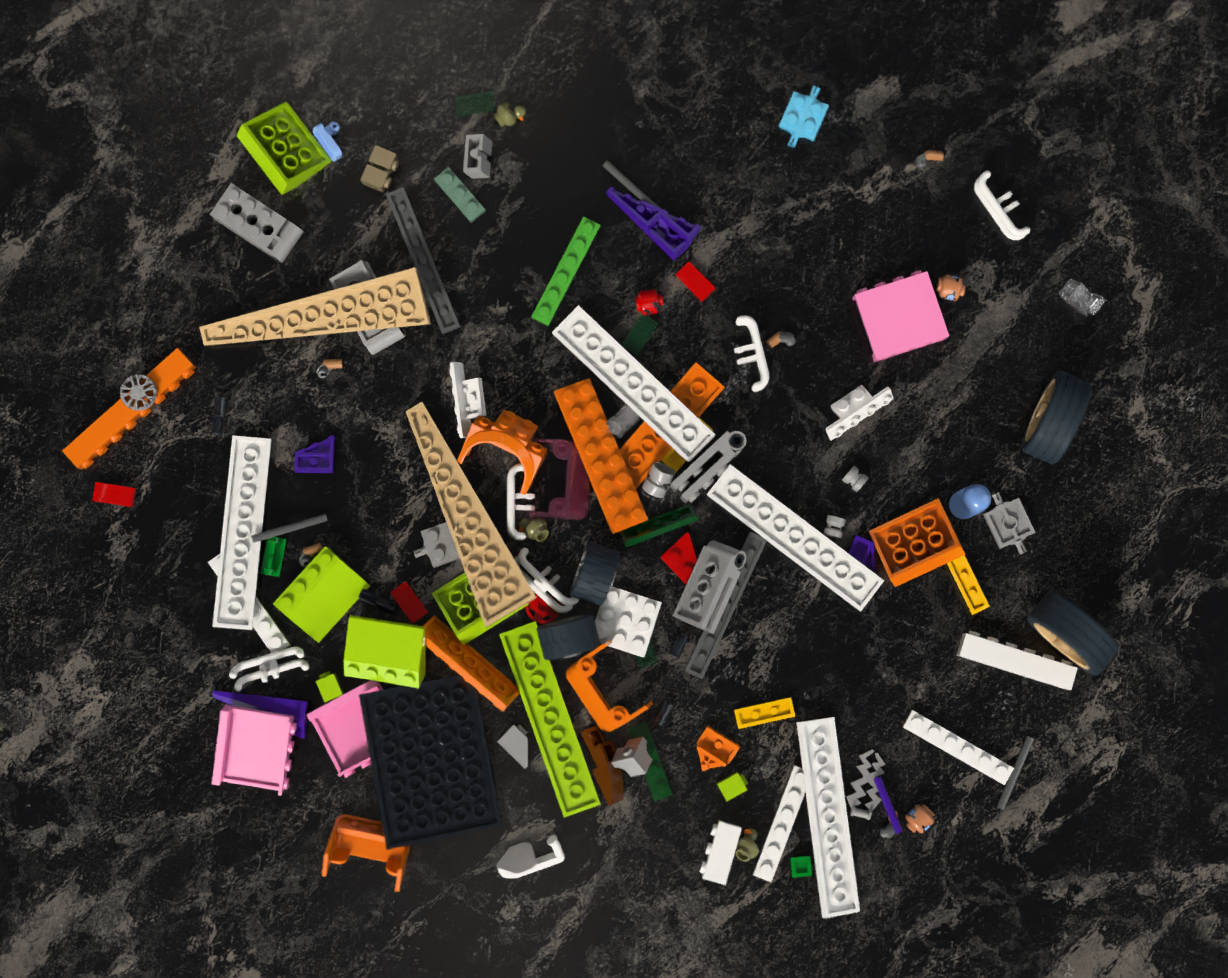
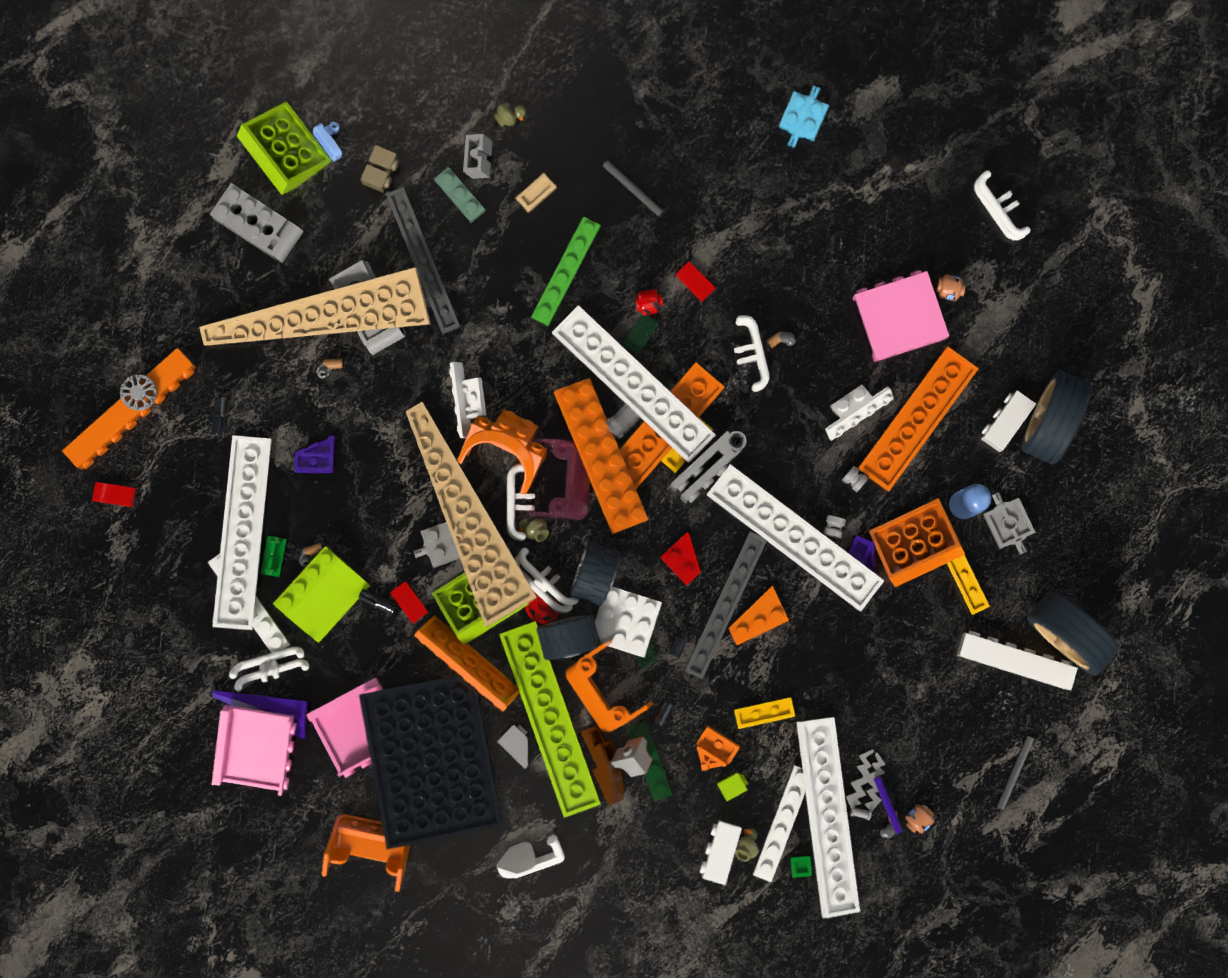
(289, 528): dark grey bar -> none
(329, 686): lime brick -> none
(385, 651): lime slope -> none
(474, 103): clear green tile -> none
(536, 192): none -> tan tile
(659, 478): light grey wheel -> none
(659, 525): dark green plate -> none
(667, 231): dark purple wedge -> none
(710, 586): light grey hinge -> none
(759, 618): none -> orange wing
(917, 419): none -> orange plate
(928, 155): arm -> none
(958, 747): white plate -> none
(1007, 420): none -> white brick
(1080, 299): clear brick -> none

